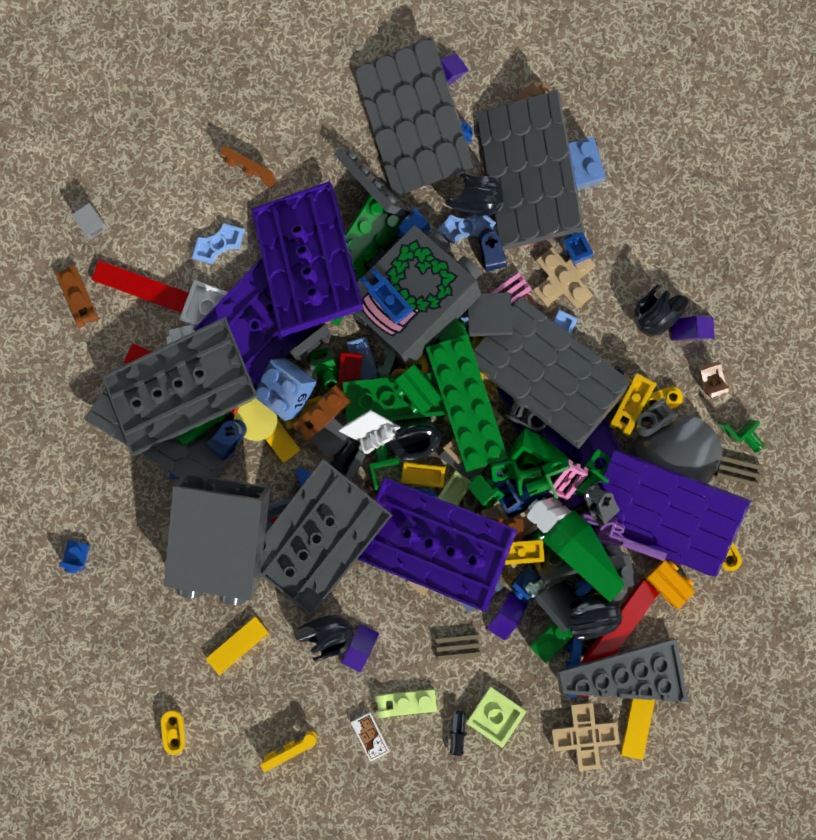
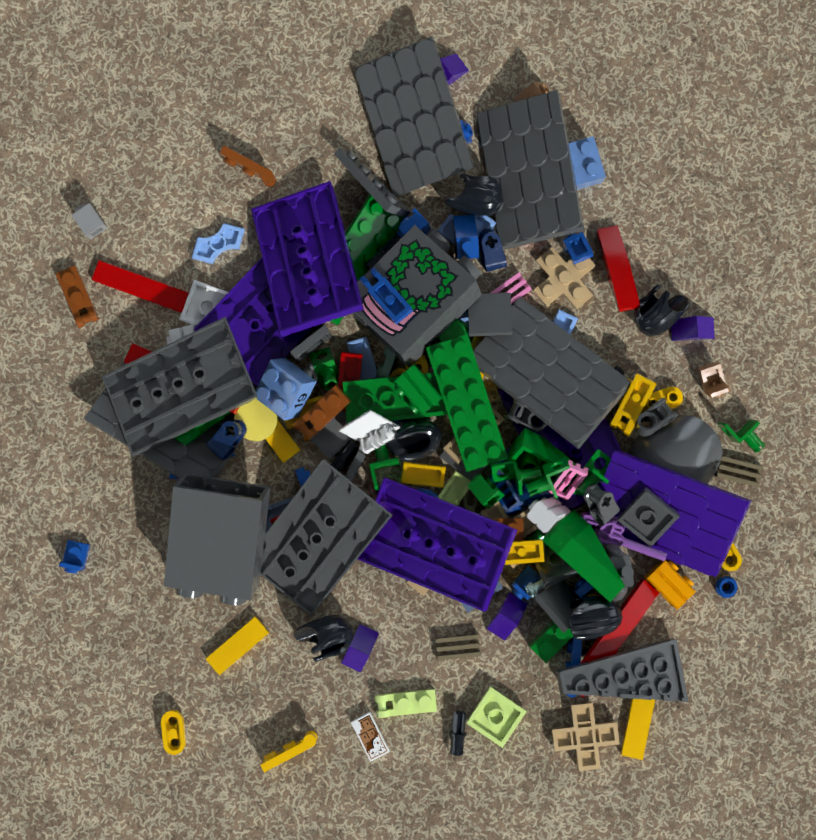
(465, 237): none -> blue slope
(618, 268): none -> red slope
(648, 516): none -> dark grey tile
(732, 586): none -> blue plate

